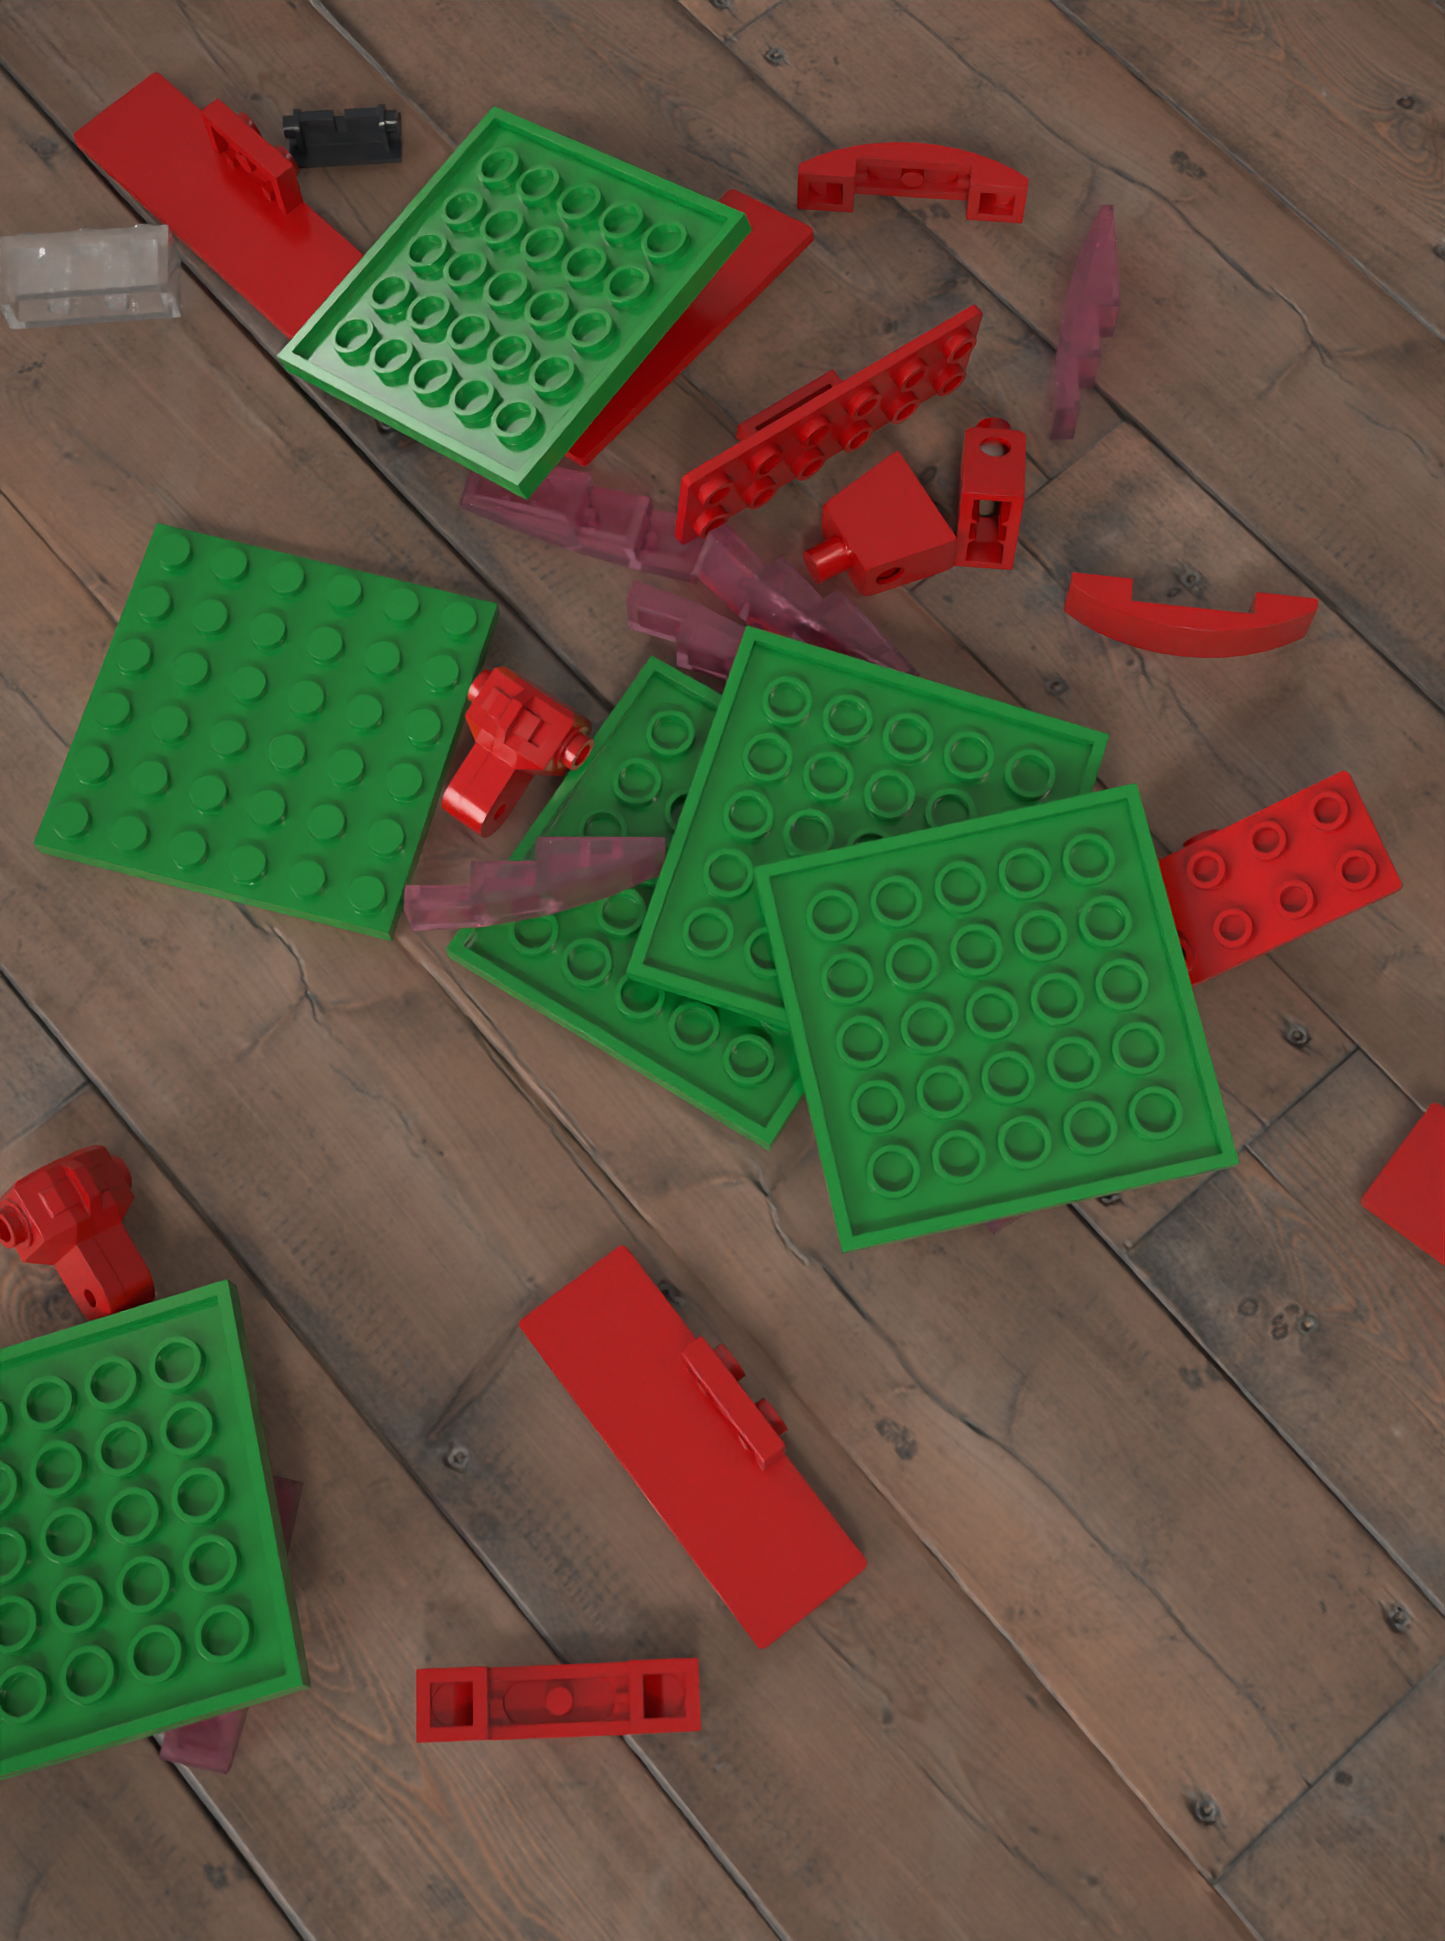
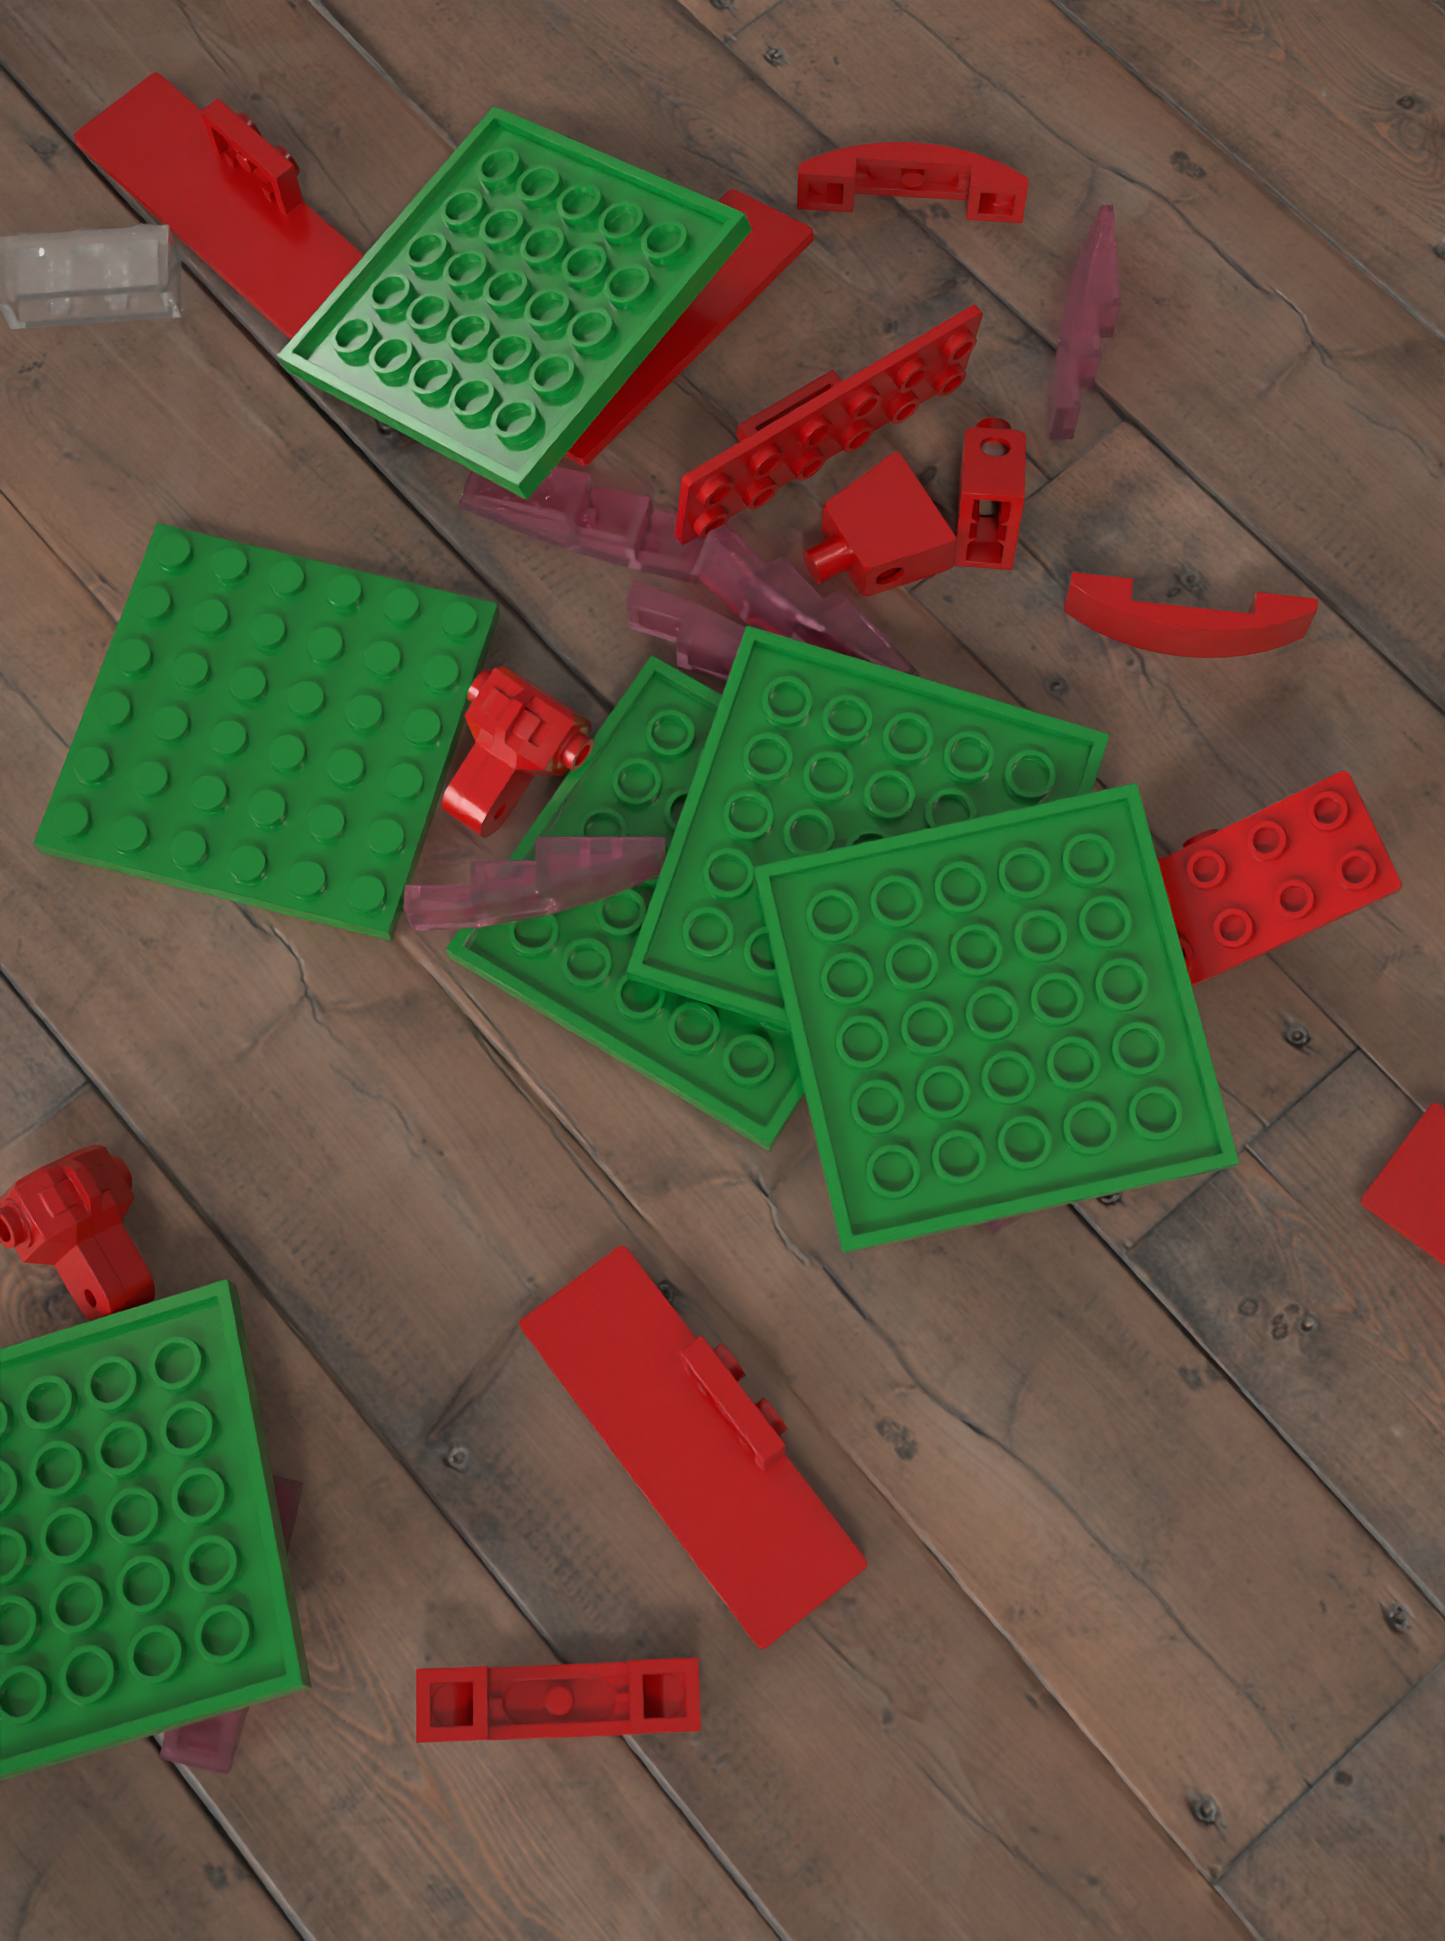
(353, 139): black hinge -> none

